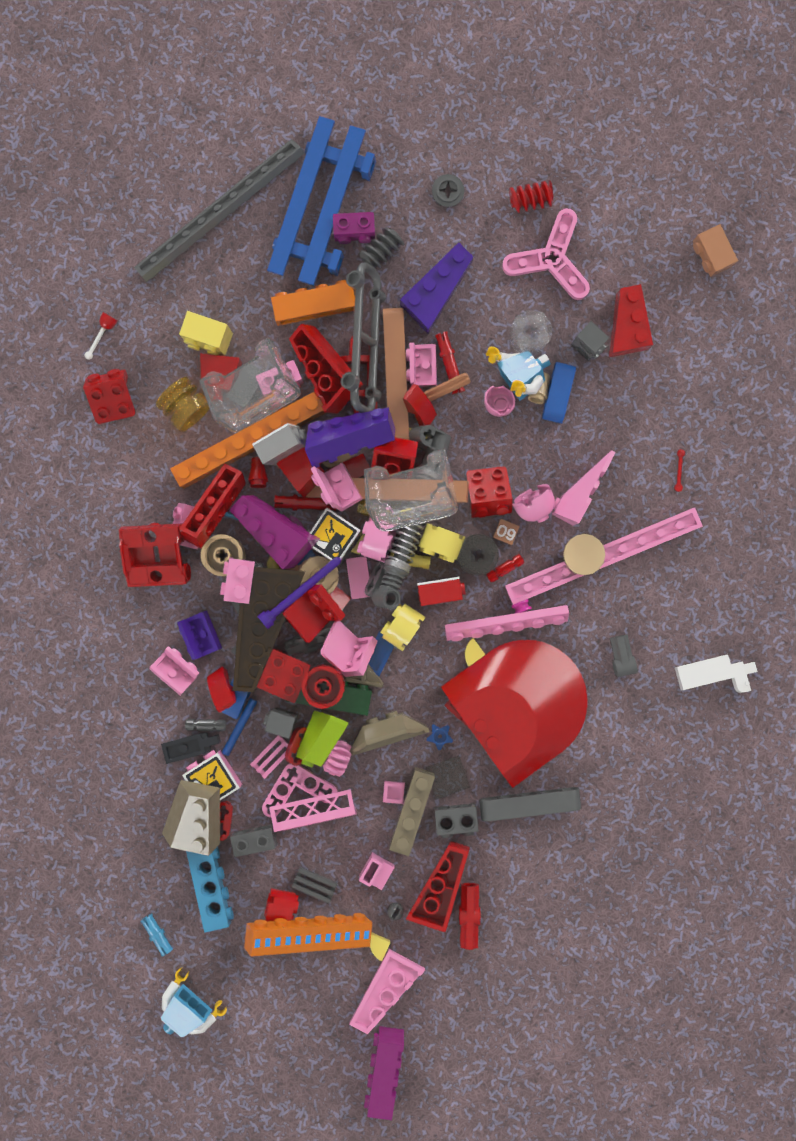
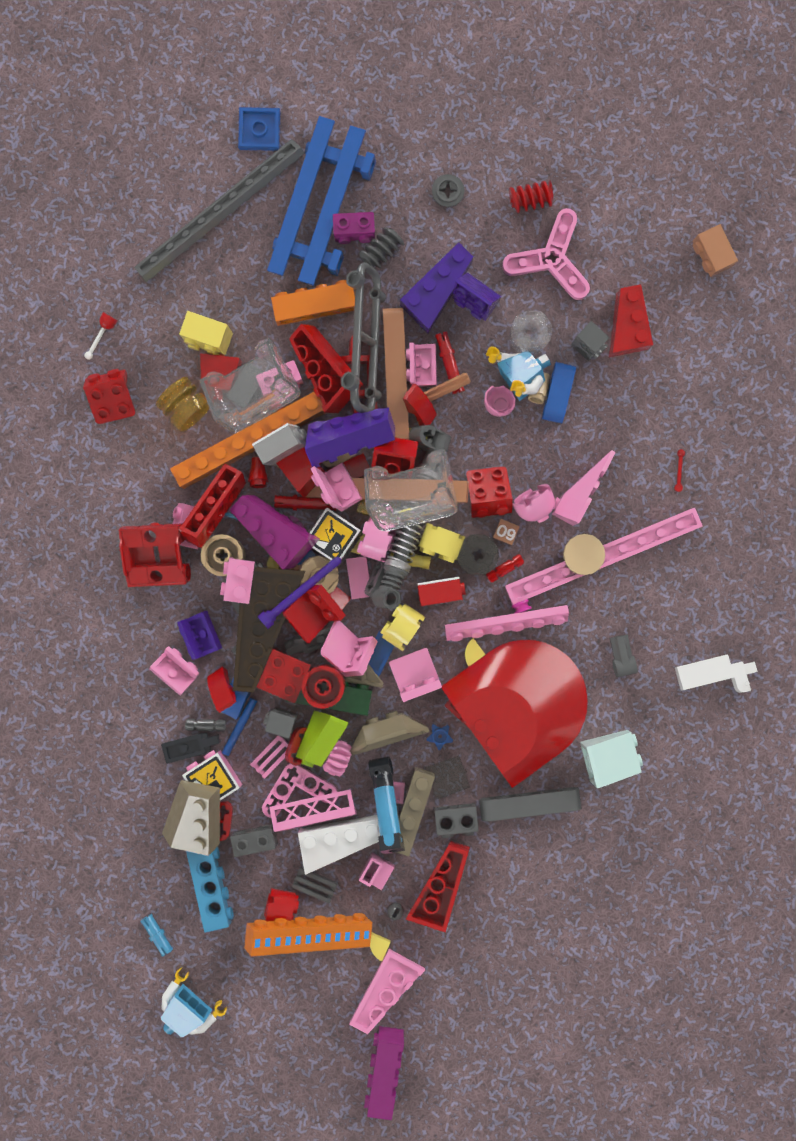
(259, 129): none -> blue tile
(336, 840): none -> white wedge
(382, 776): none -> piece
(415, 674): none -> bright pink bracket
(469, 916): red piece -> none
(475, 296): none -> dark purple slope
(611, 758): none -> light aqua slope

